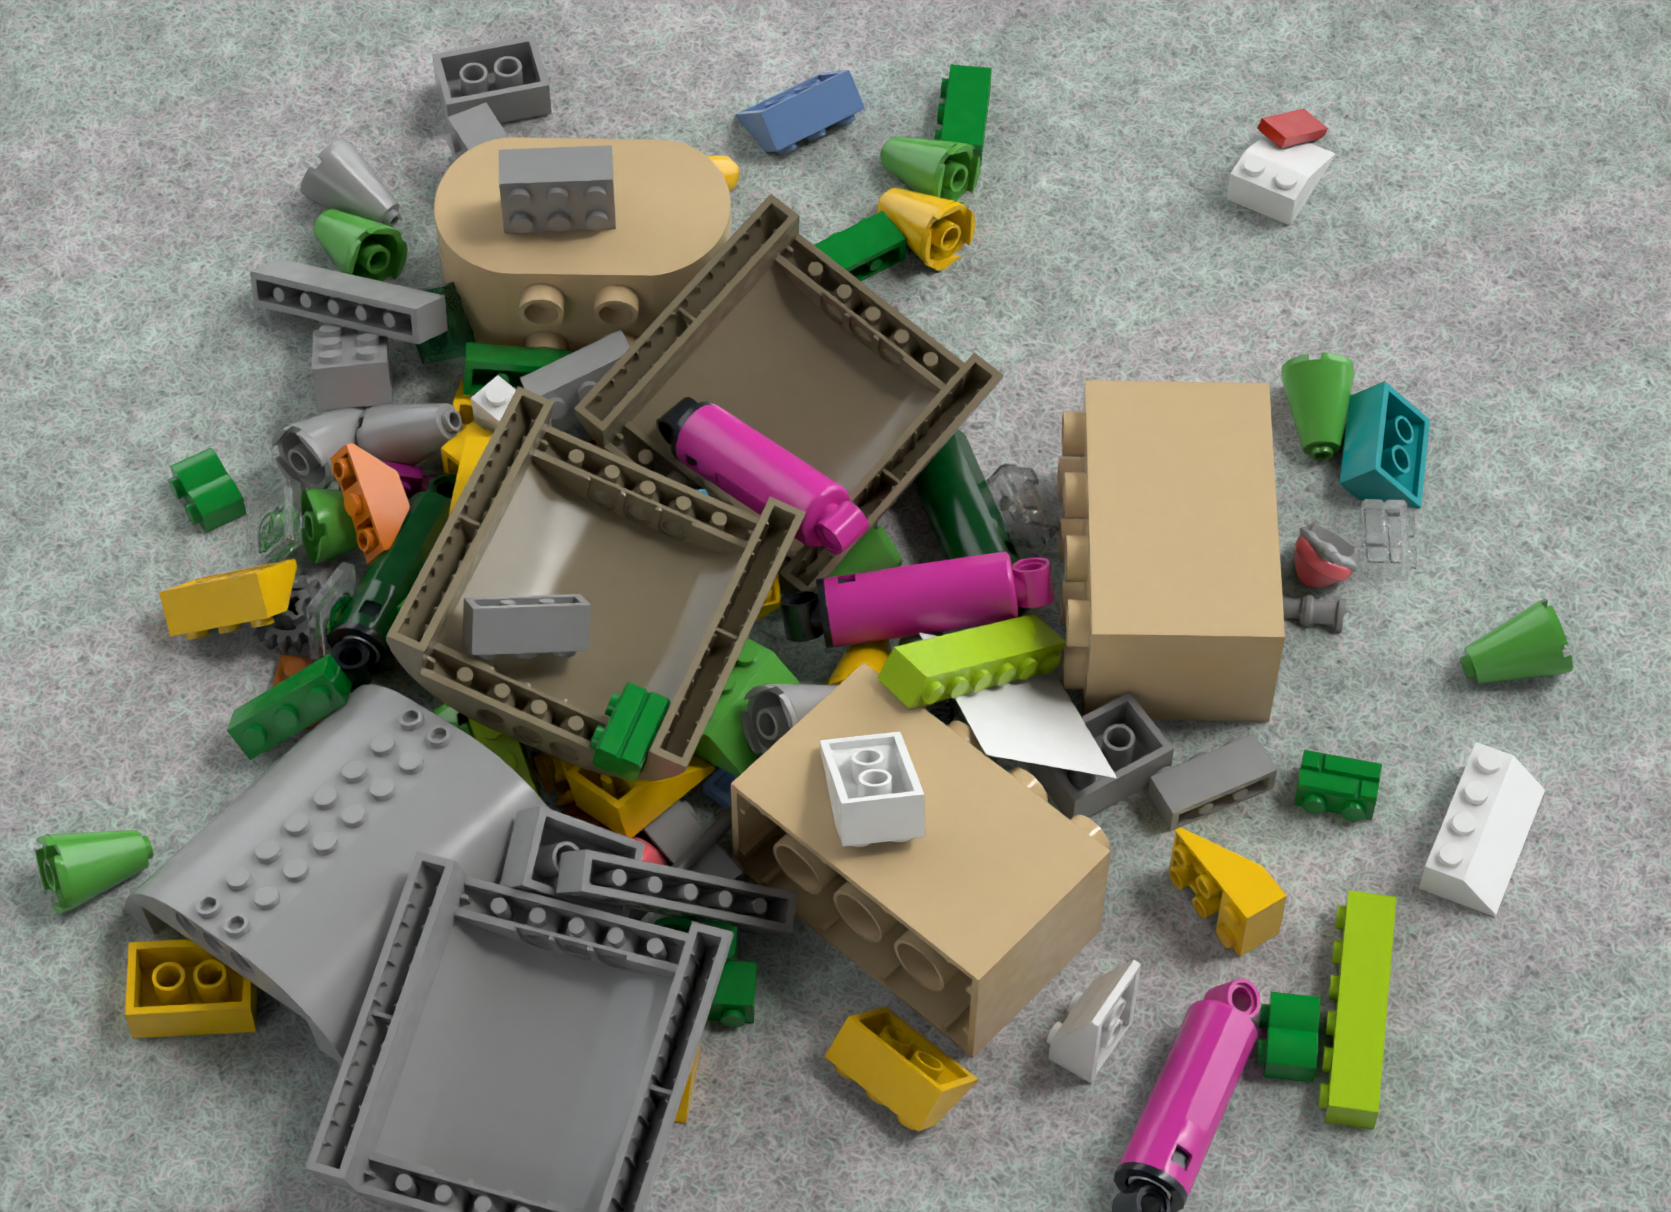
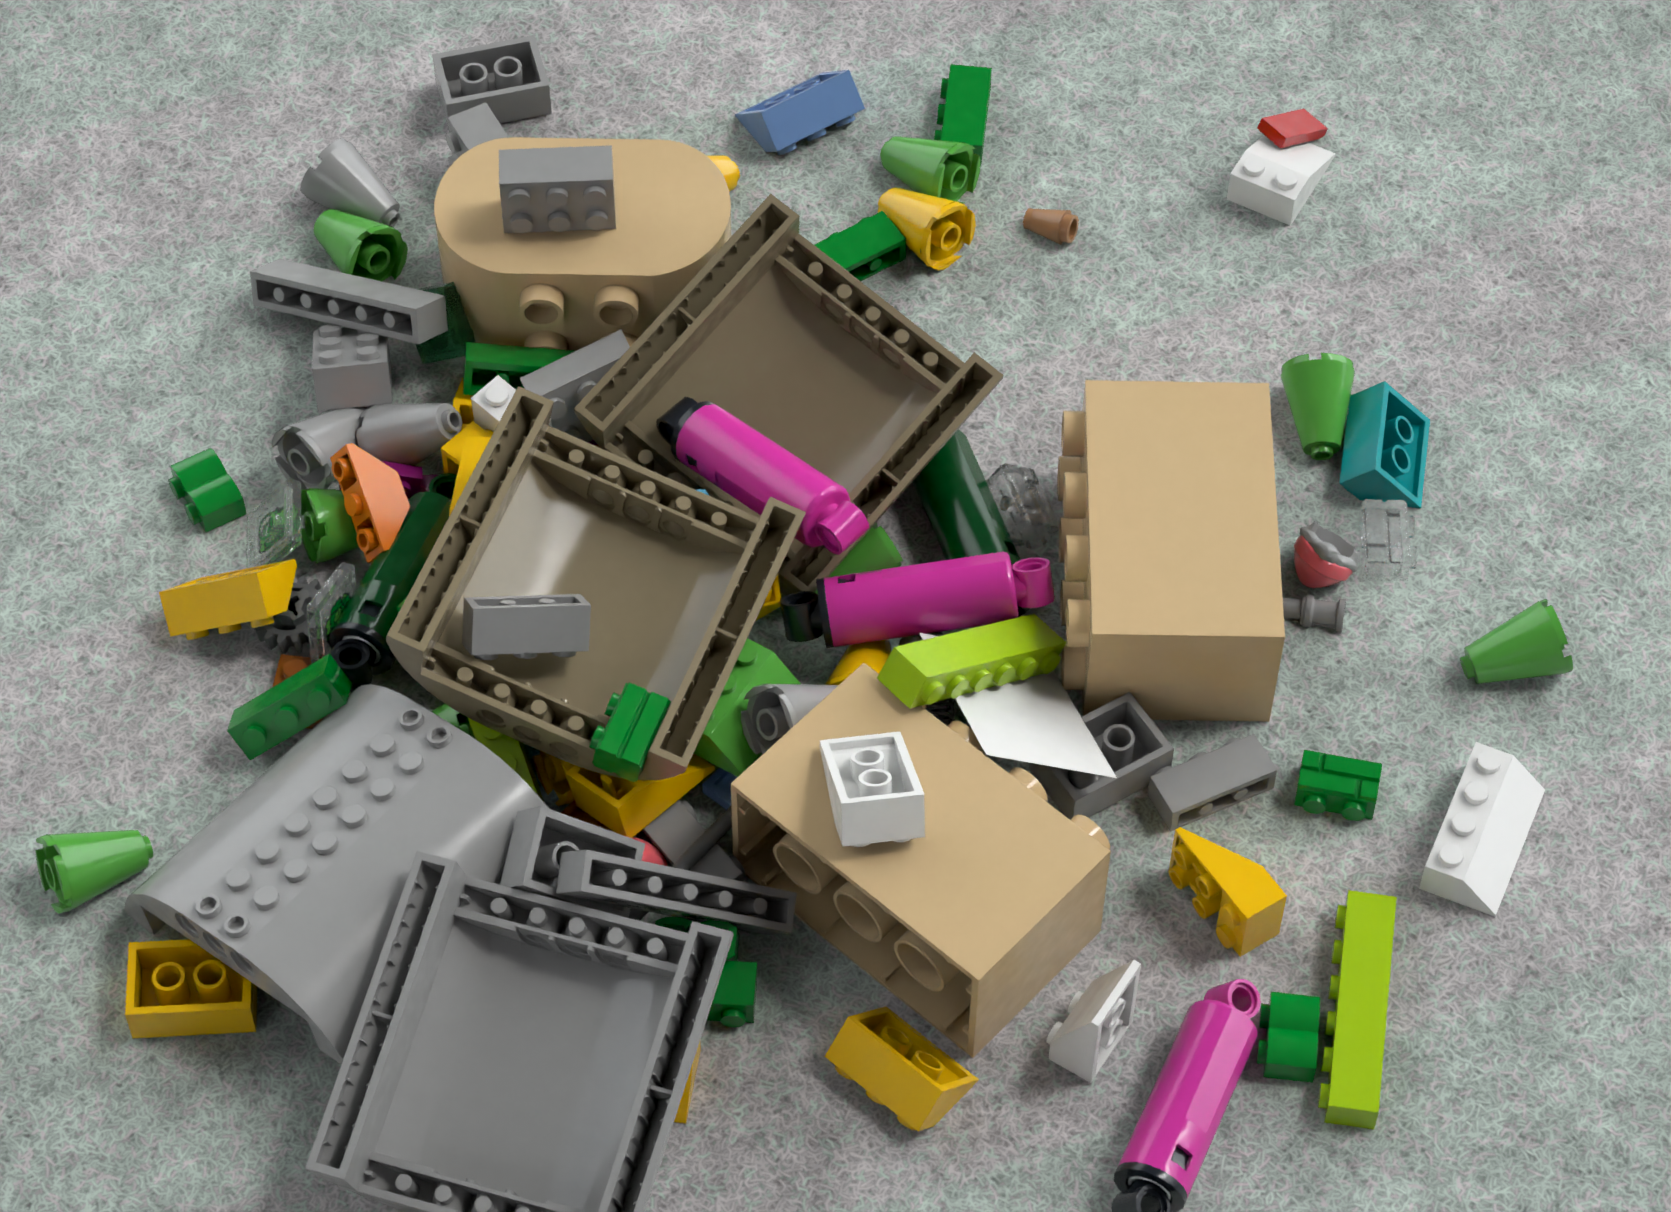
(1052, 224): none -> medium nougat cone

